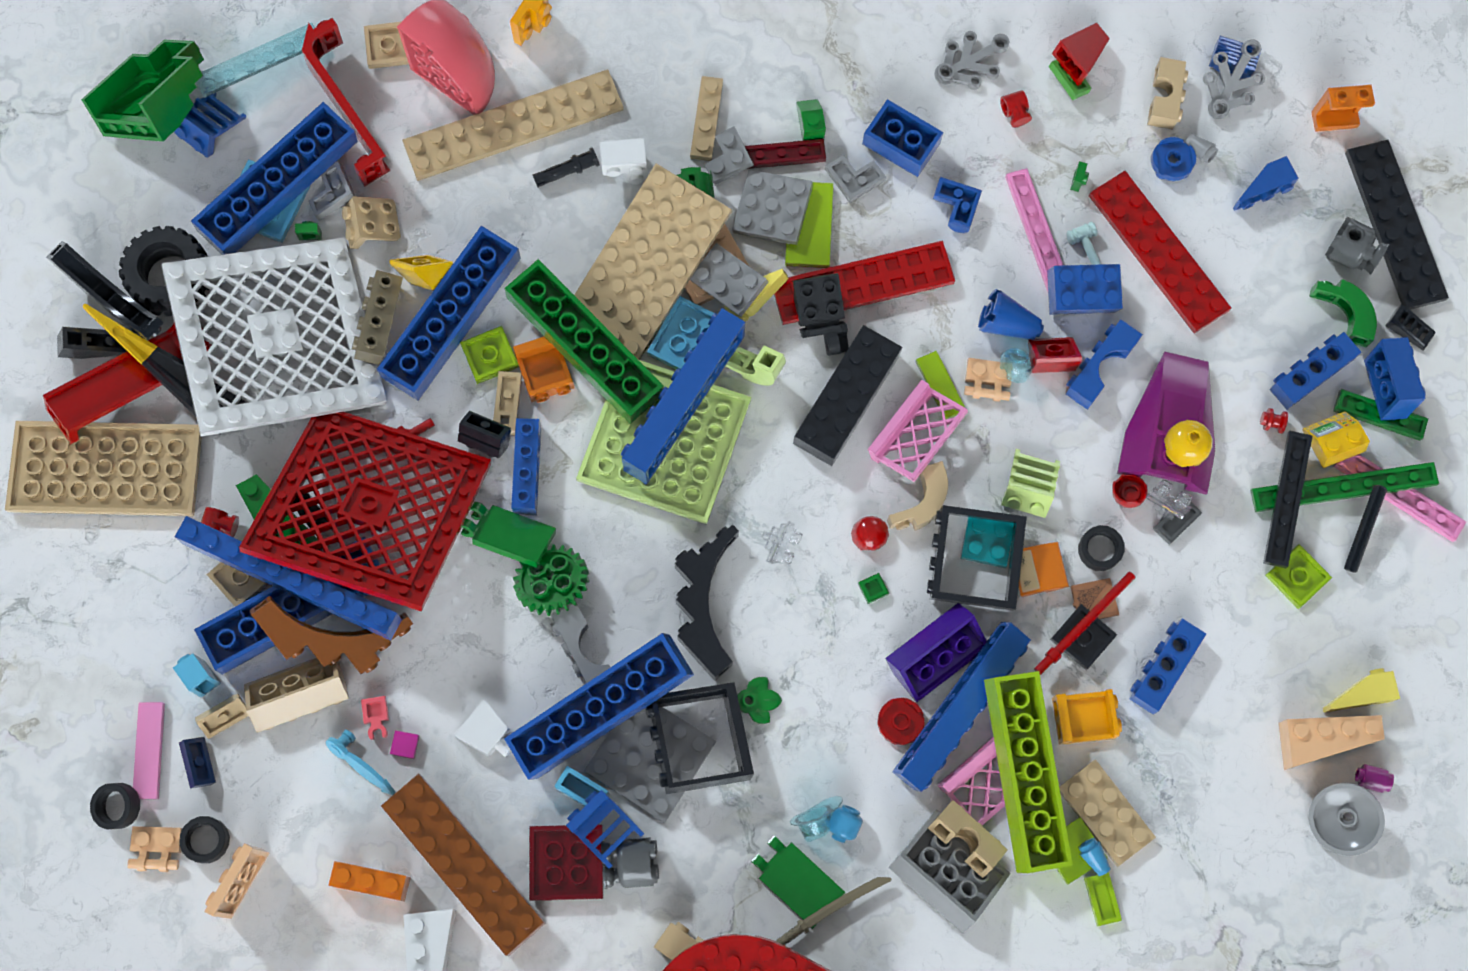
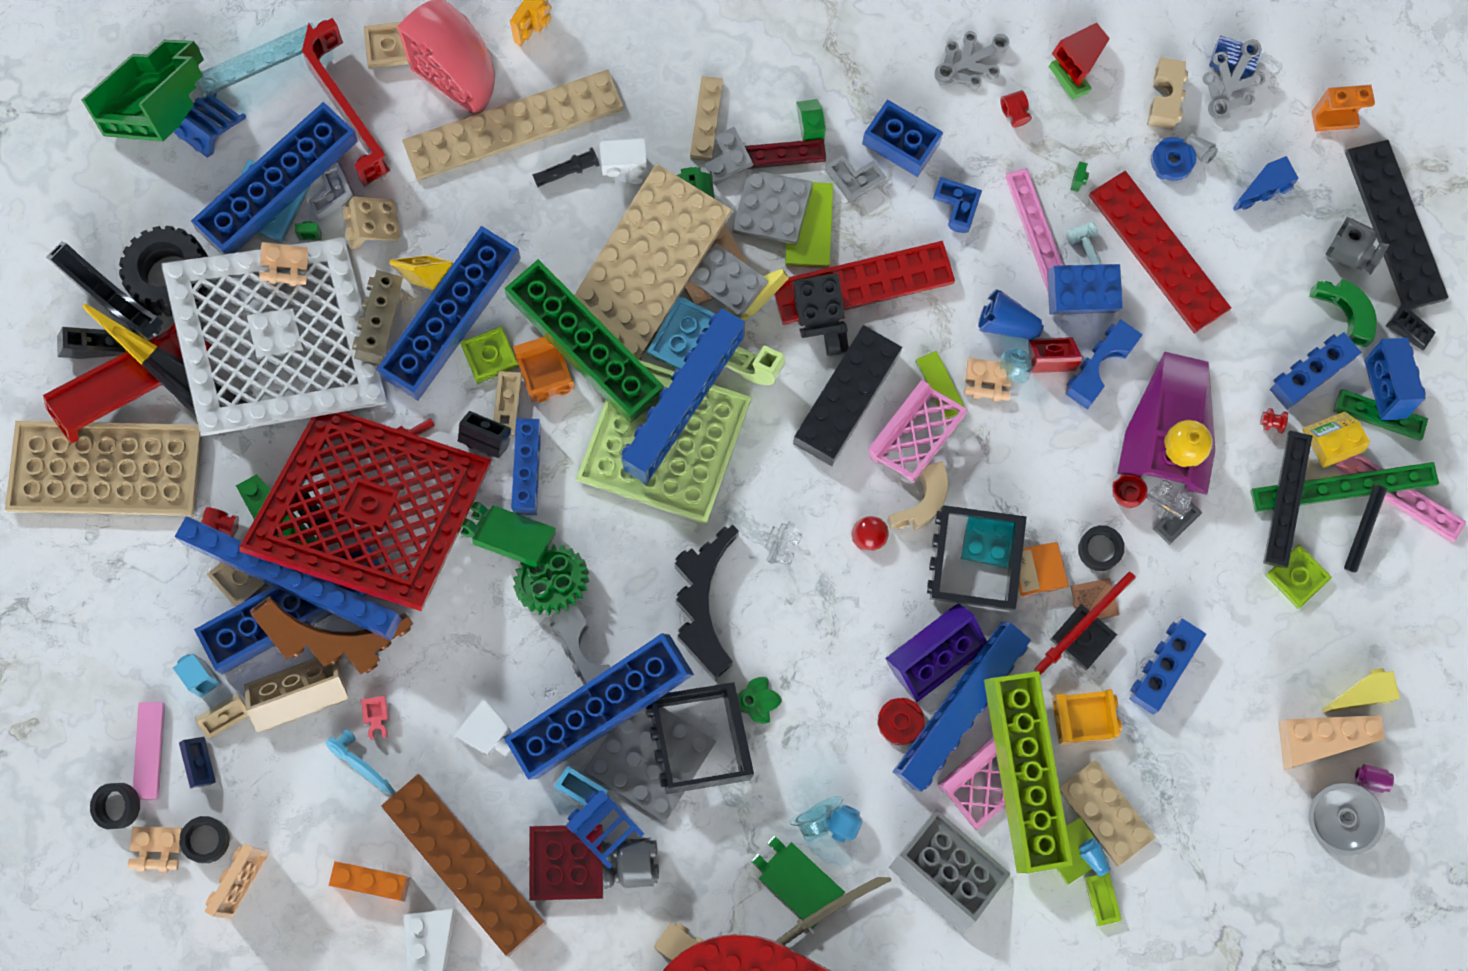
(283, 257): none -> light nougat plate
(404, 744): dark pink tile -> none
(873, 588): green tile -> none
(984, 848): tan arch -> none
(1030, 493): yellowish green plate -> none

